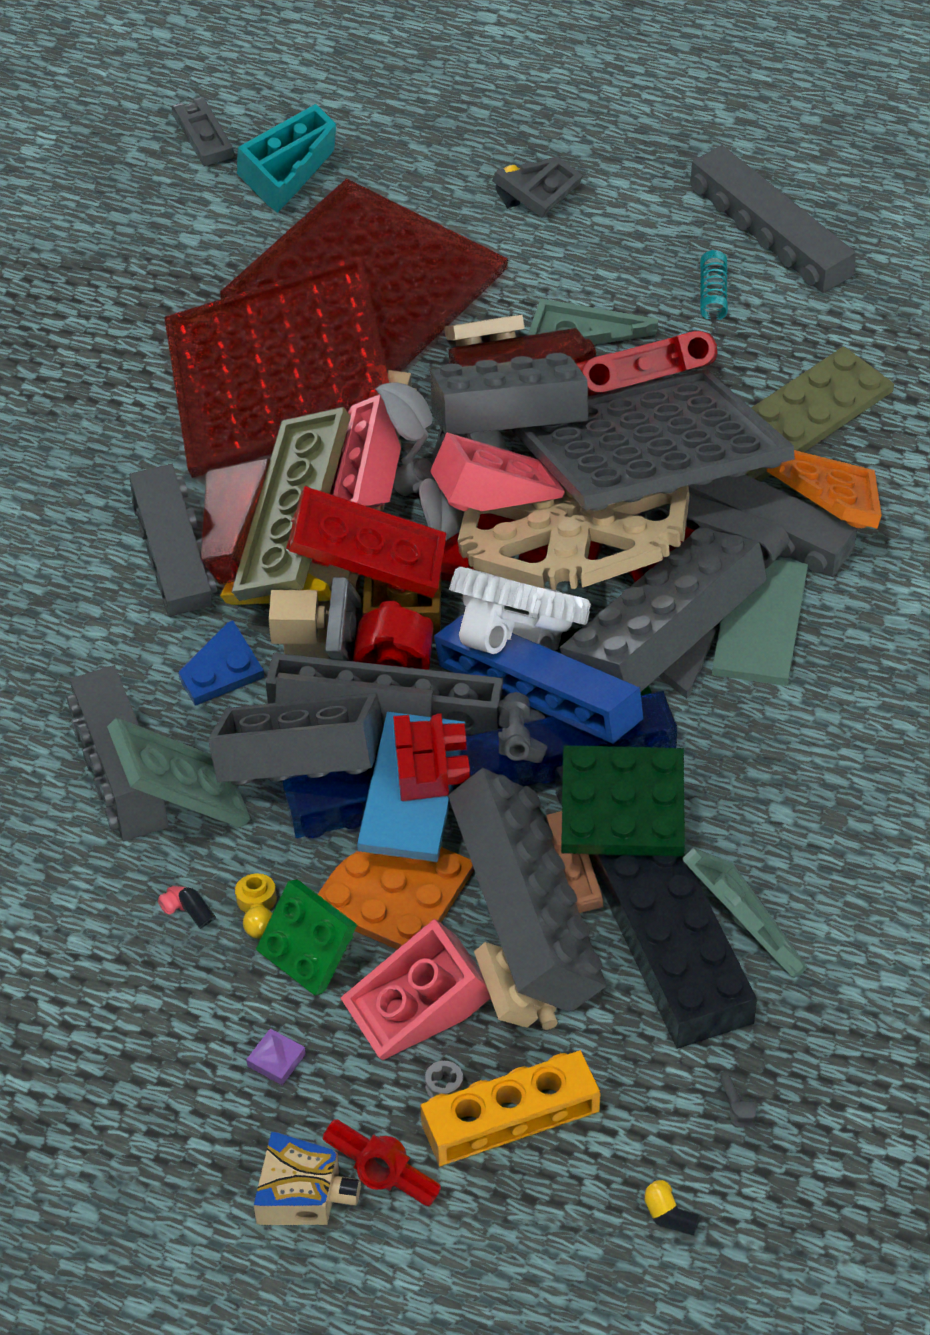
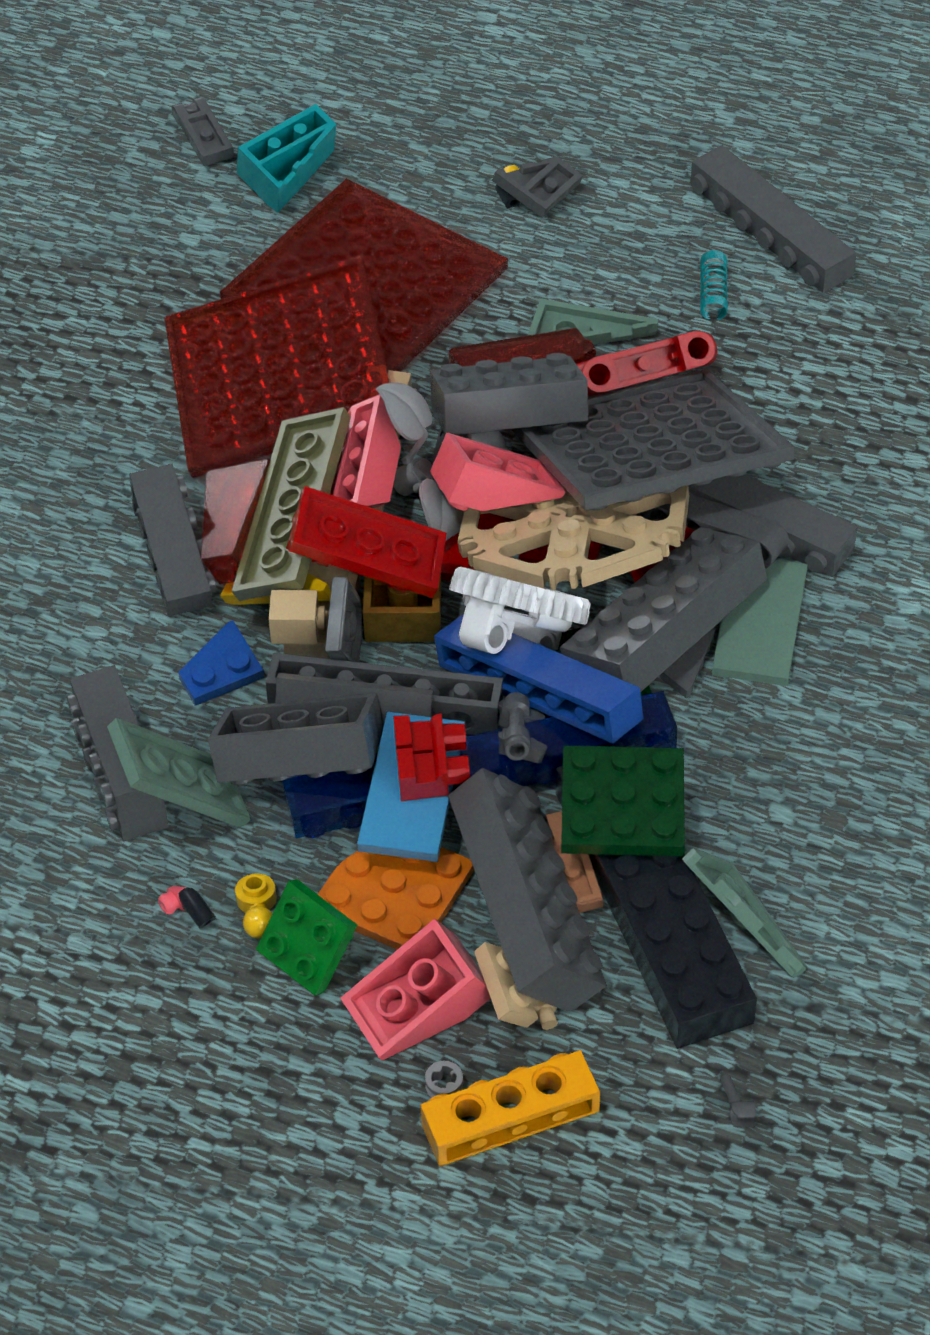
(276, 1056): medium lavender tile -> none
(300, 1183): torso -> none
(374, 1175): red axle -> none
(394, 637): red brick -> none
(496, 328): tan plate -> none
(665, 1210): arm -> none
(822, 401): olive plate -> none
(836, 486): orange plate -> none

